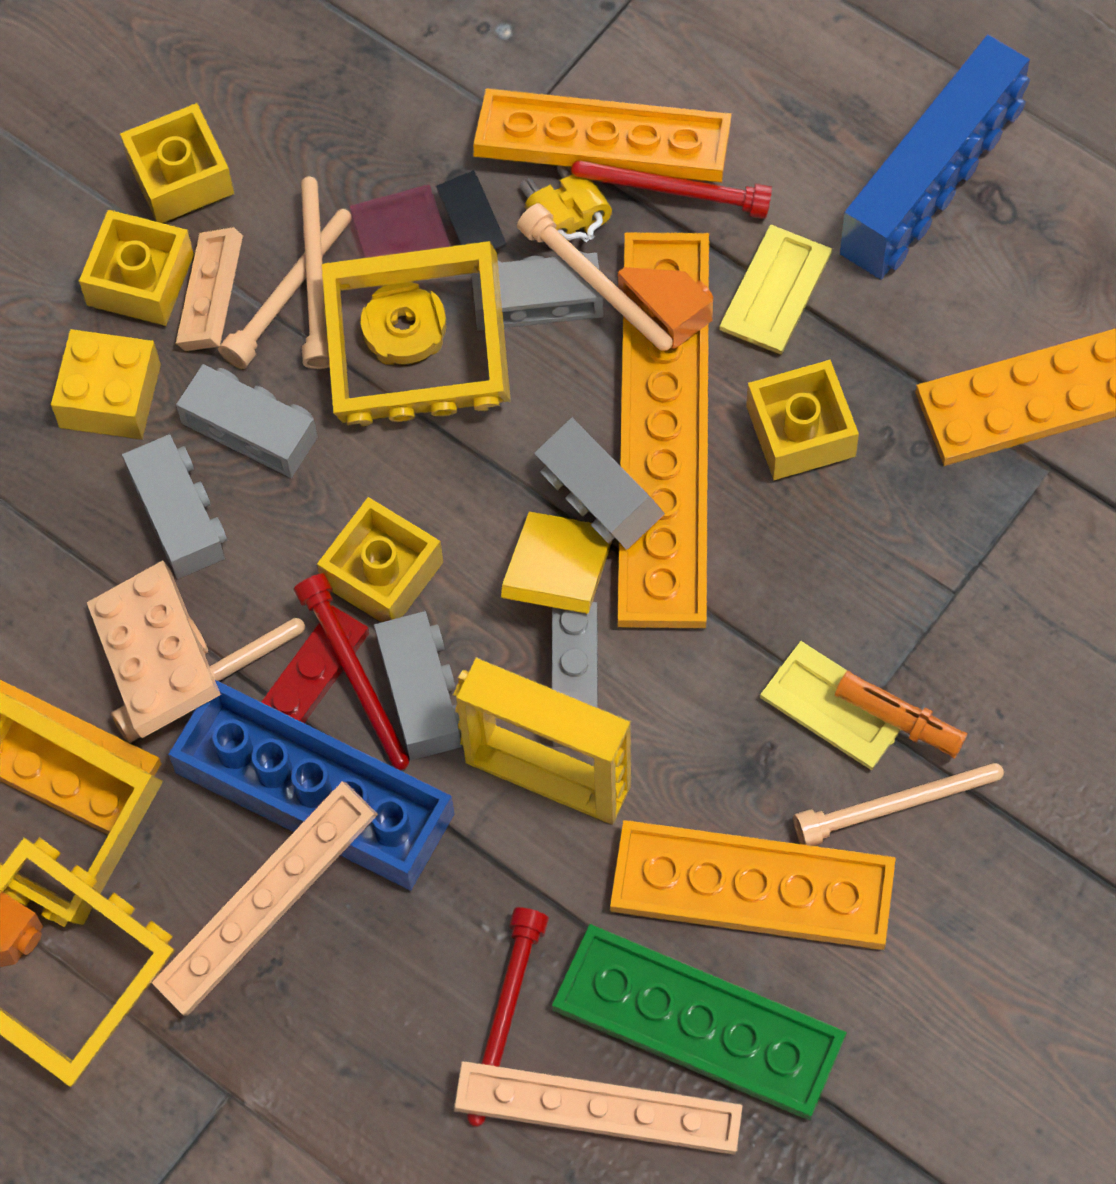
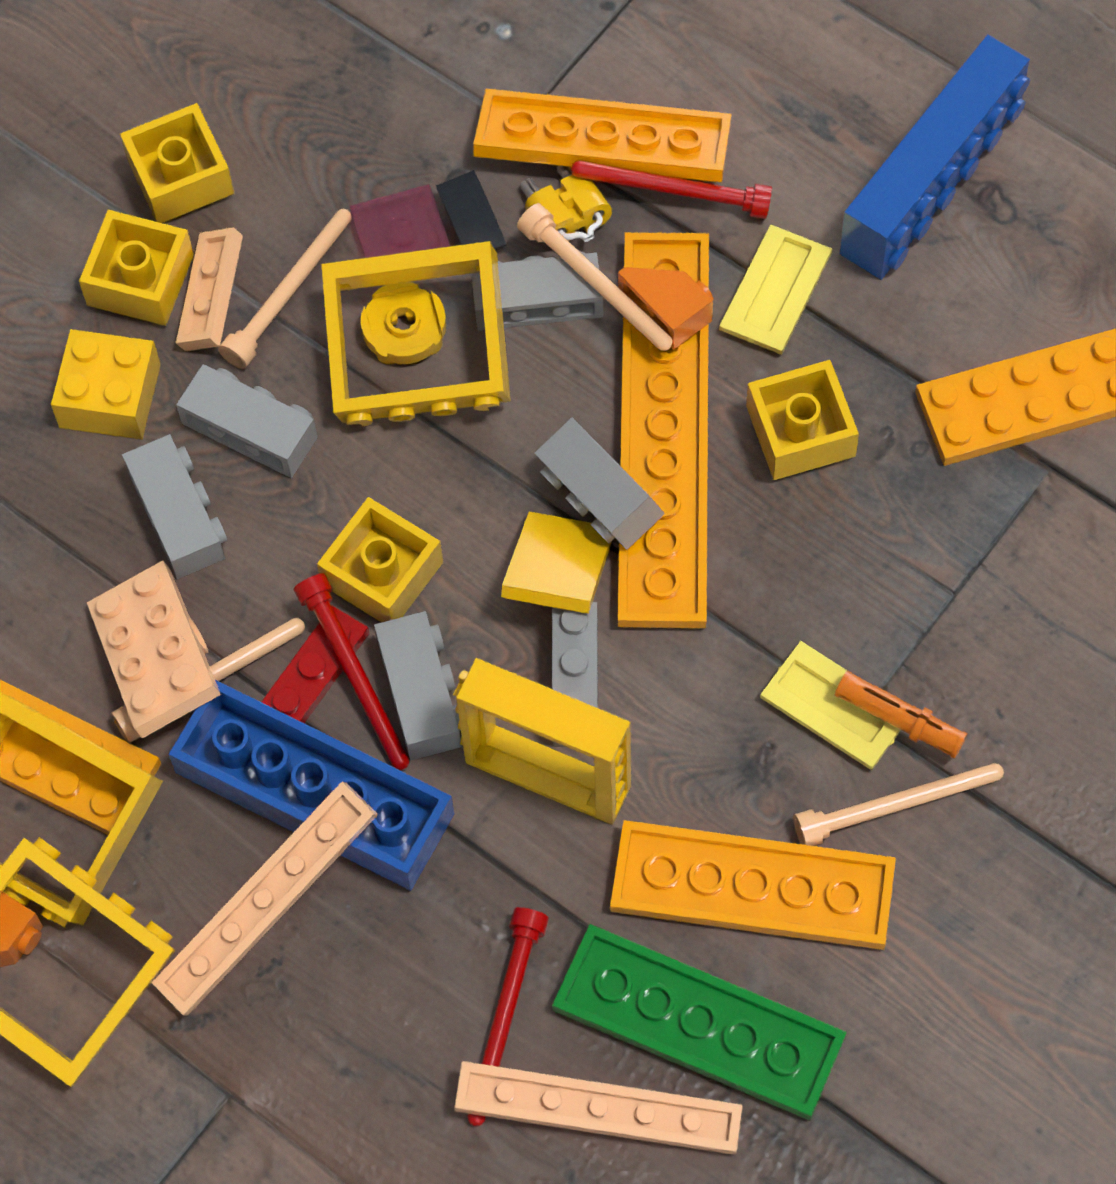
(315, 350): light nougat piece -> none

